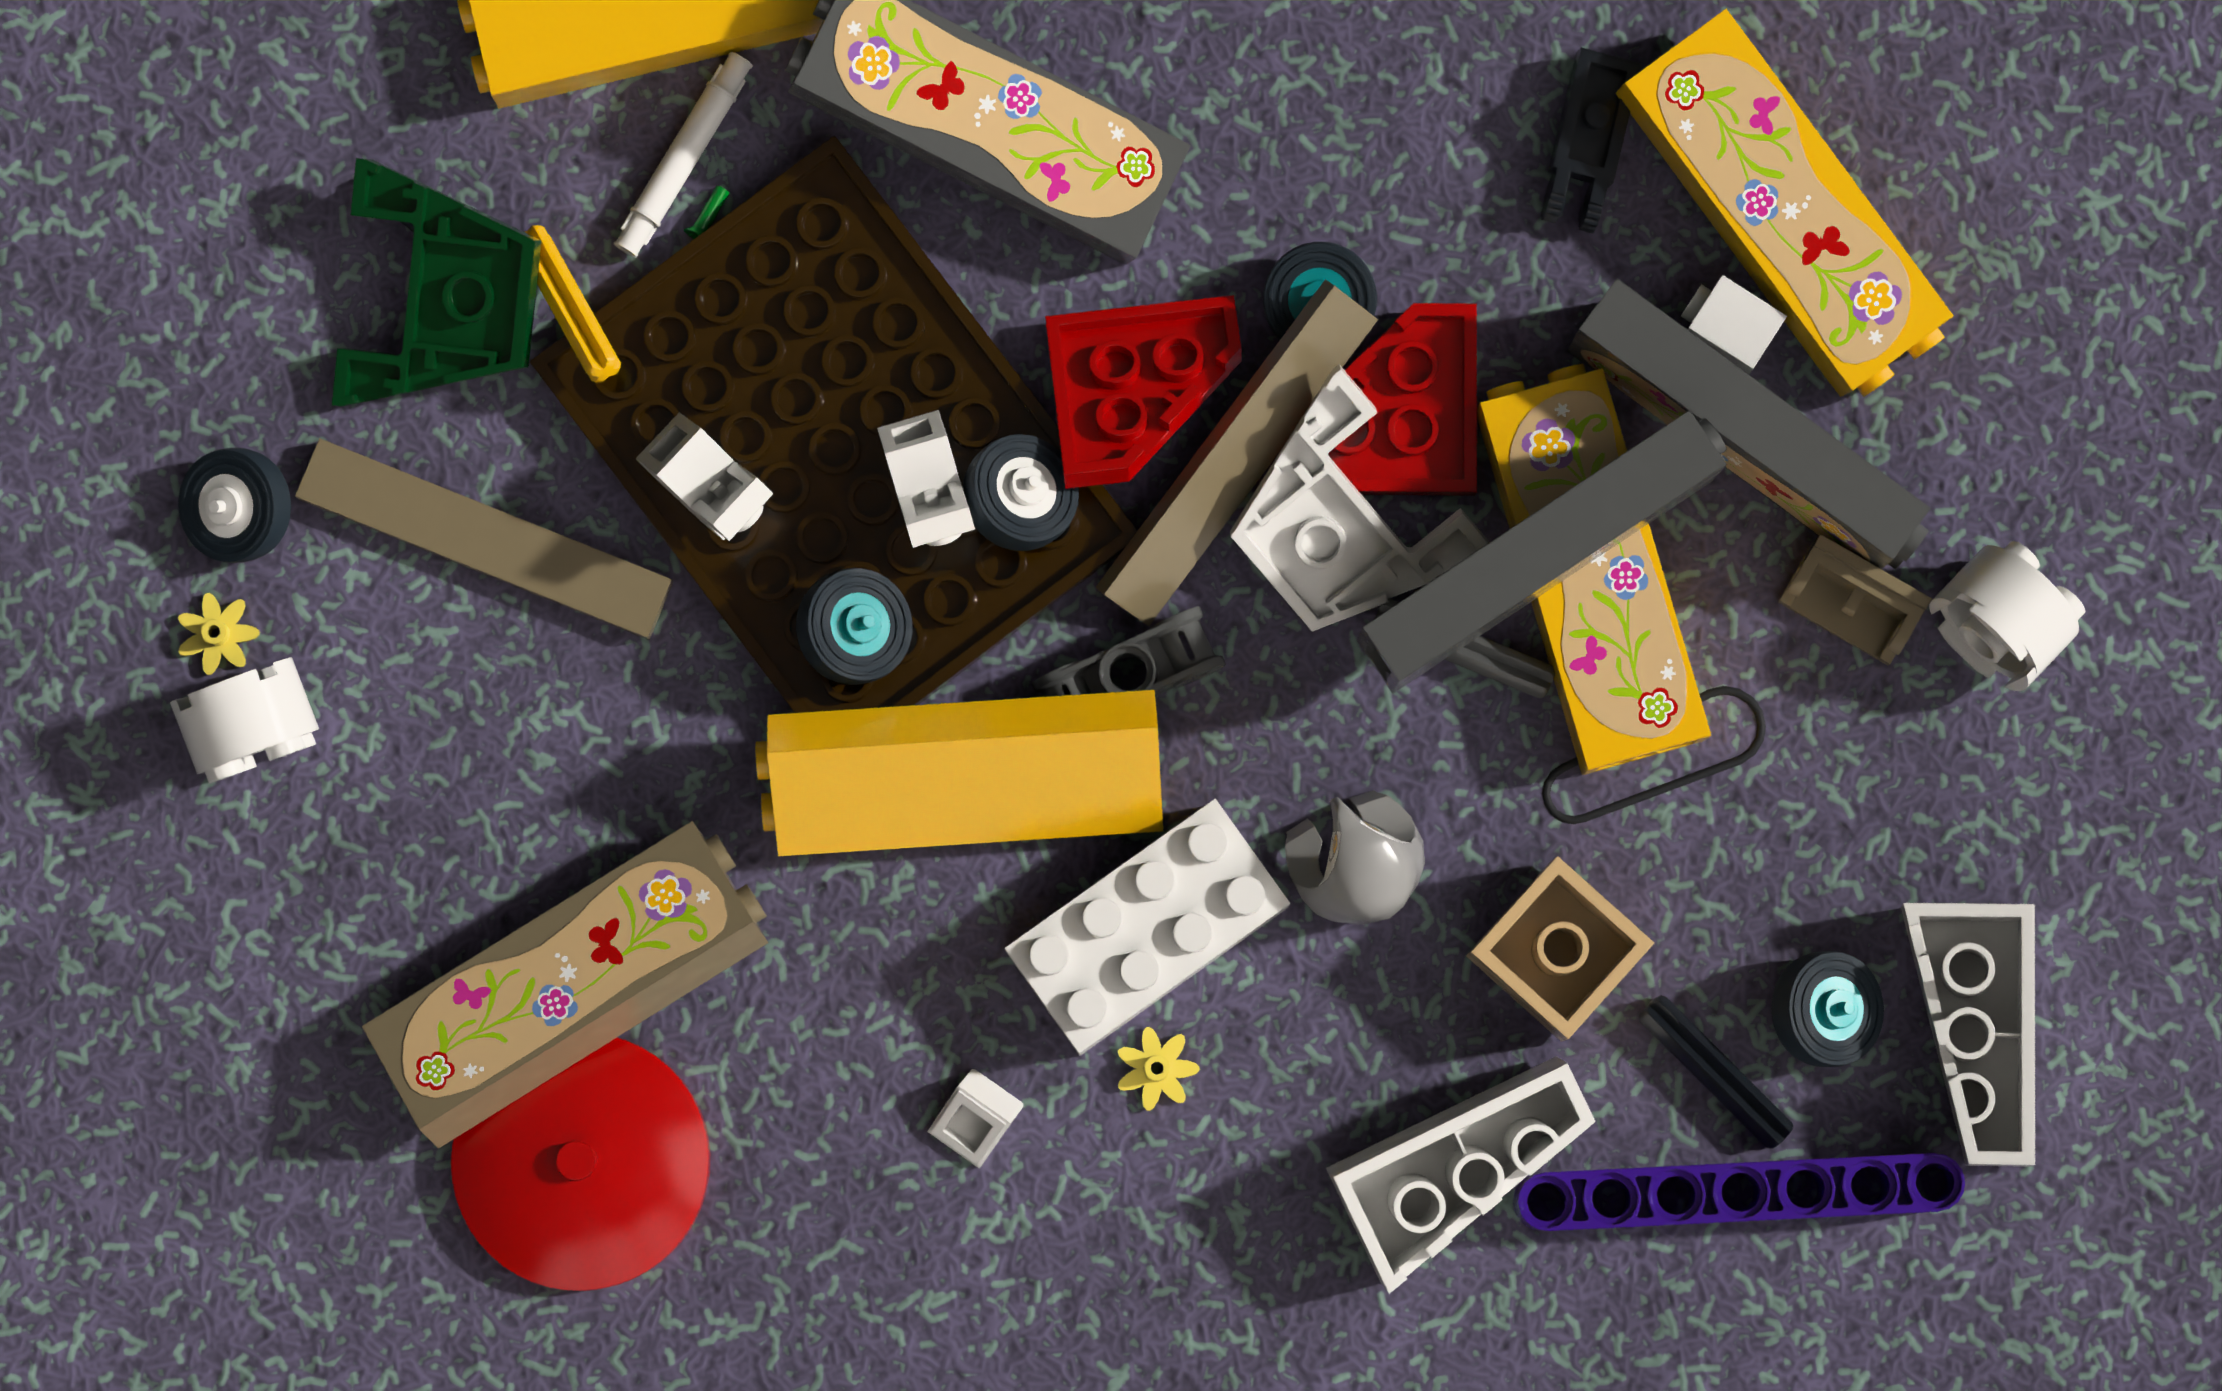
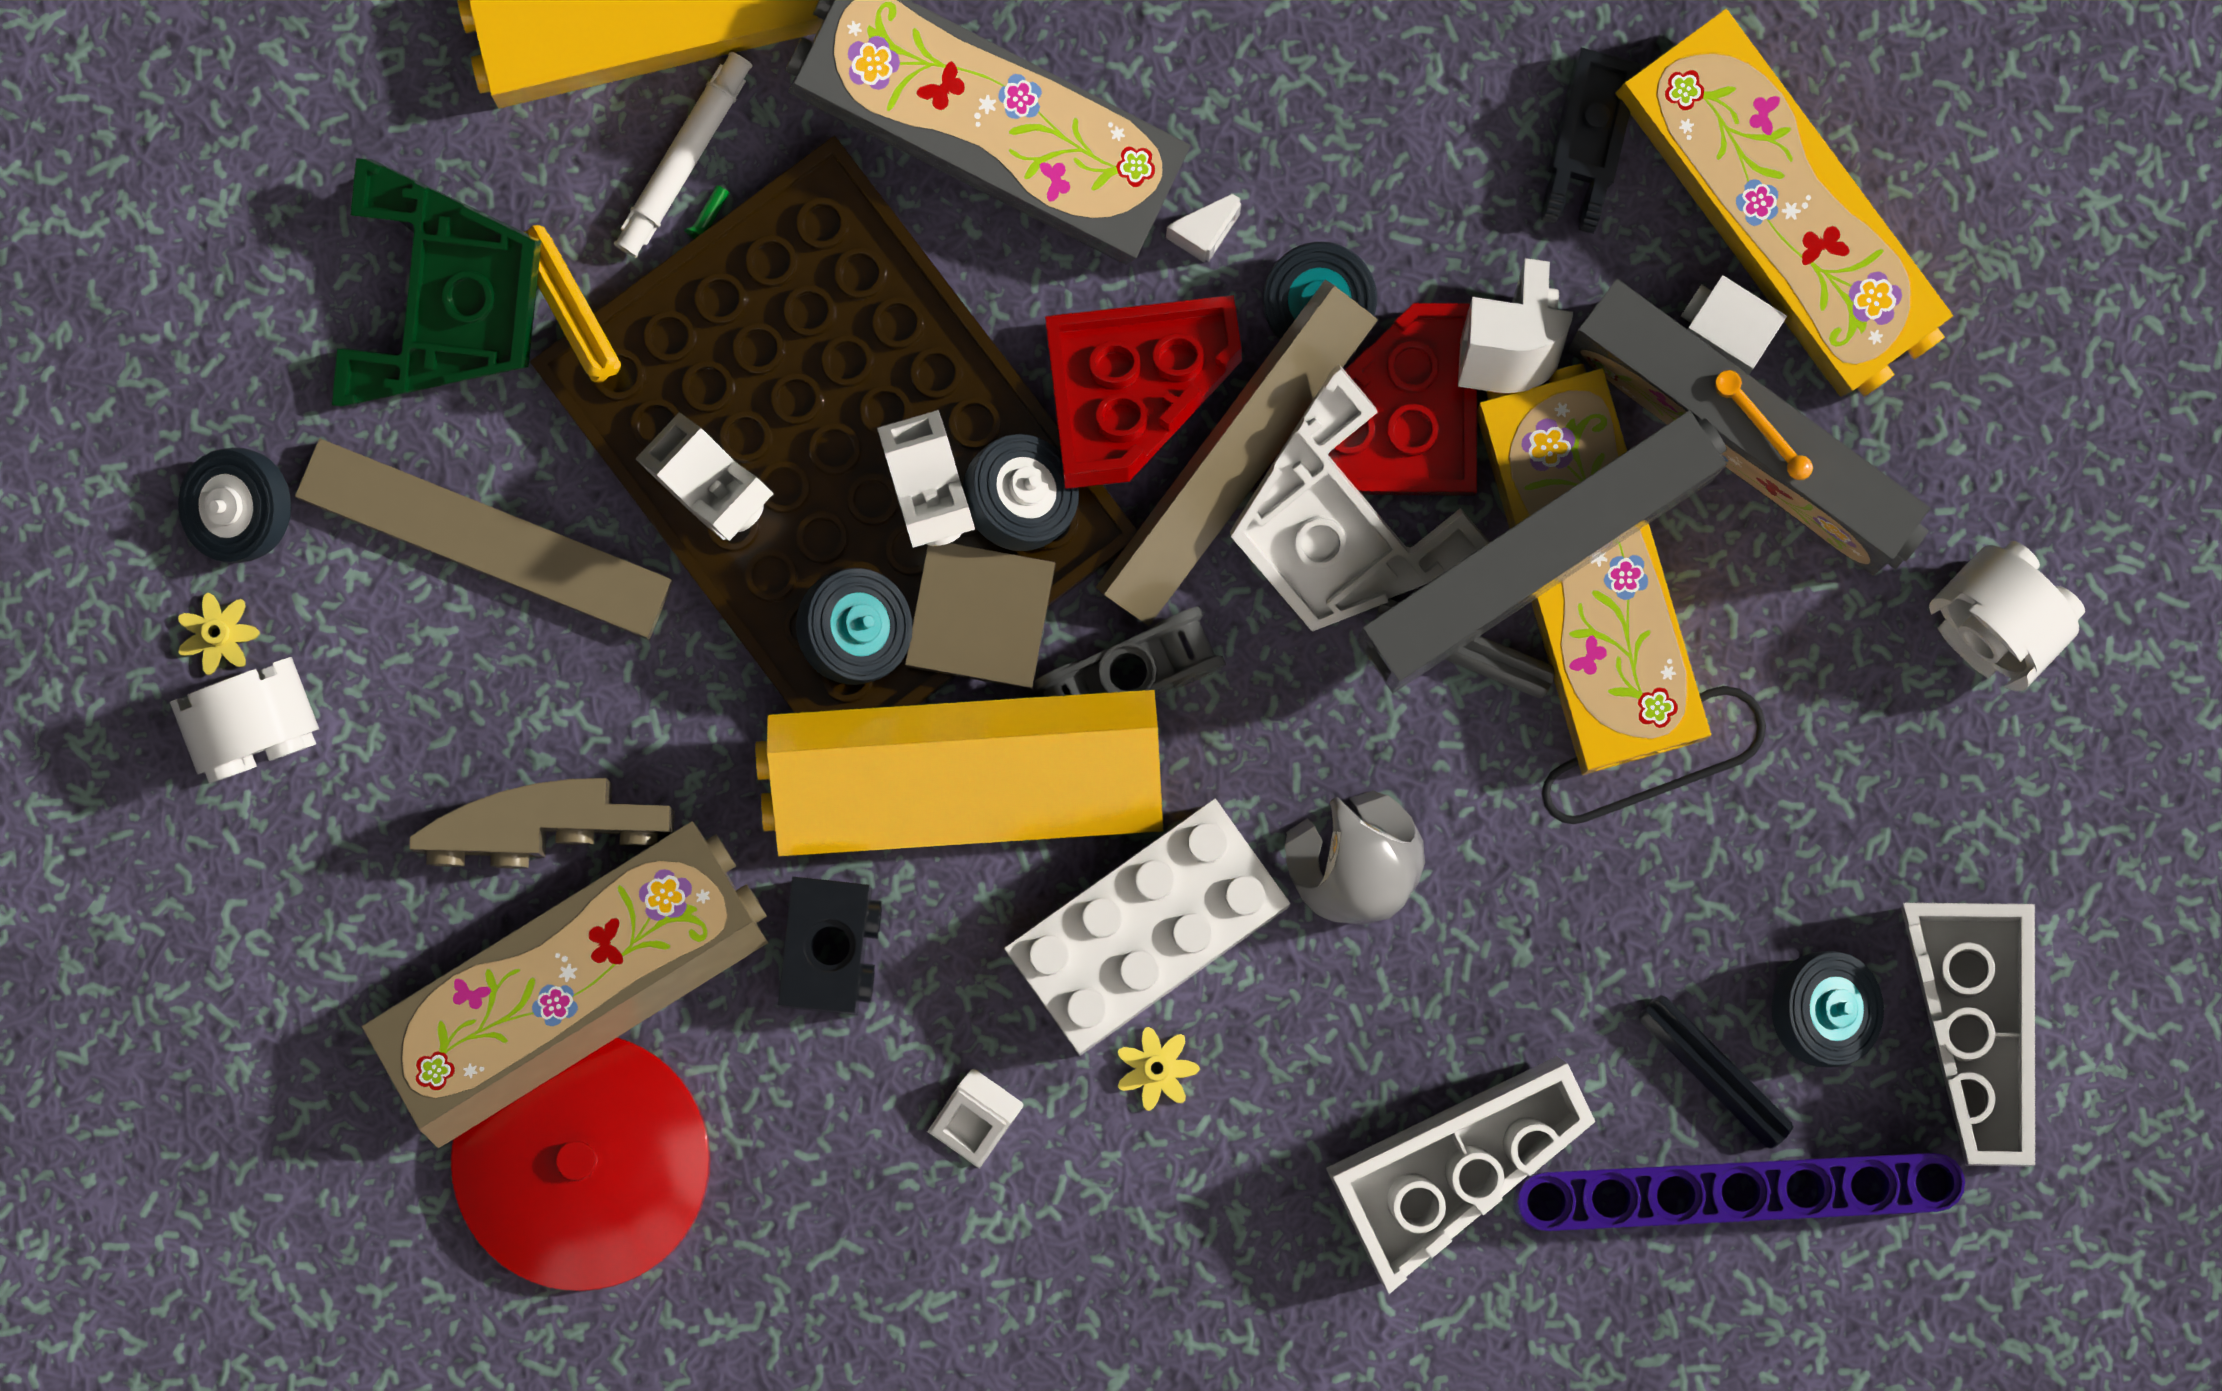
(515, 823): none -> dark tan slope
(818, 907): none -> black brick
(980, 615): none -> dark tan tile
(1205, 228): none -> white slope
(1514, 343): none -> white brick
(1560, 949): tan brick -> none
(1729, 386): none -> light orange hinge
(1854, 600): dark tan hinge -> none

